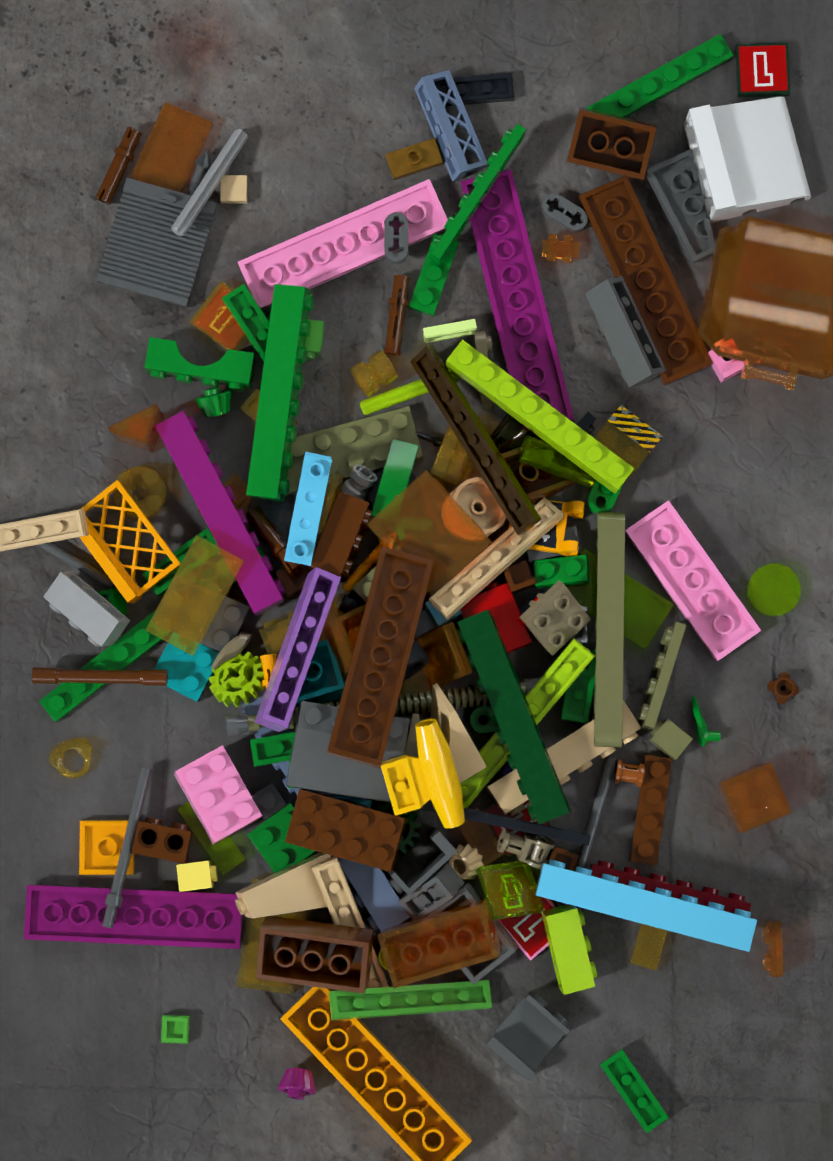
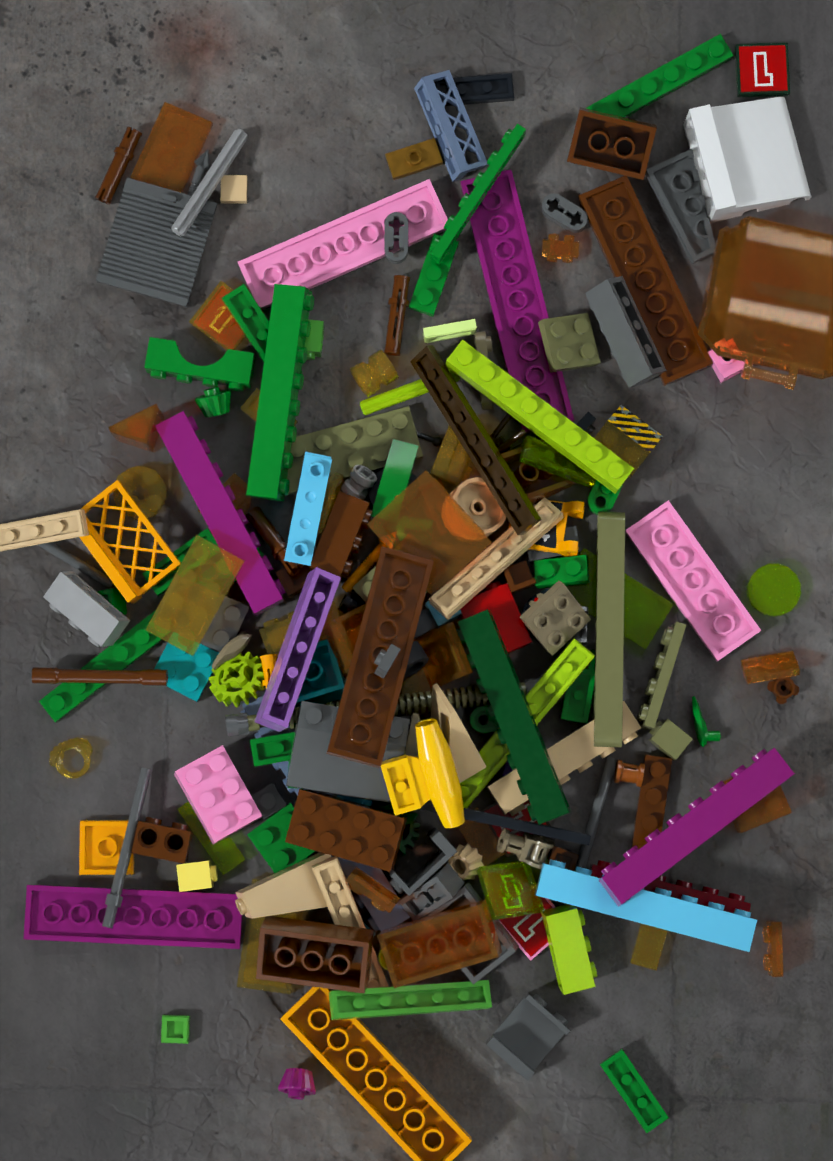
(364, 884): none -> clear orange plate
(385, 659): none -> dark grey plate
(569, 342): none -> olive plate
(695, 827): none -> magenta brick
(770, 667): none -> clear orange plate

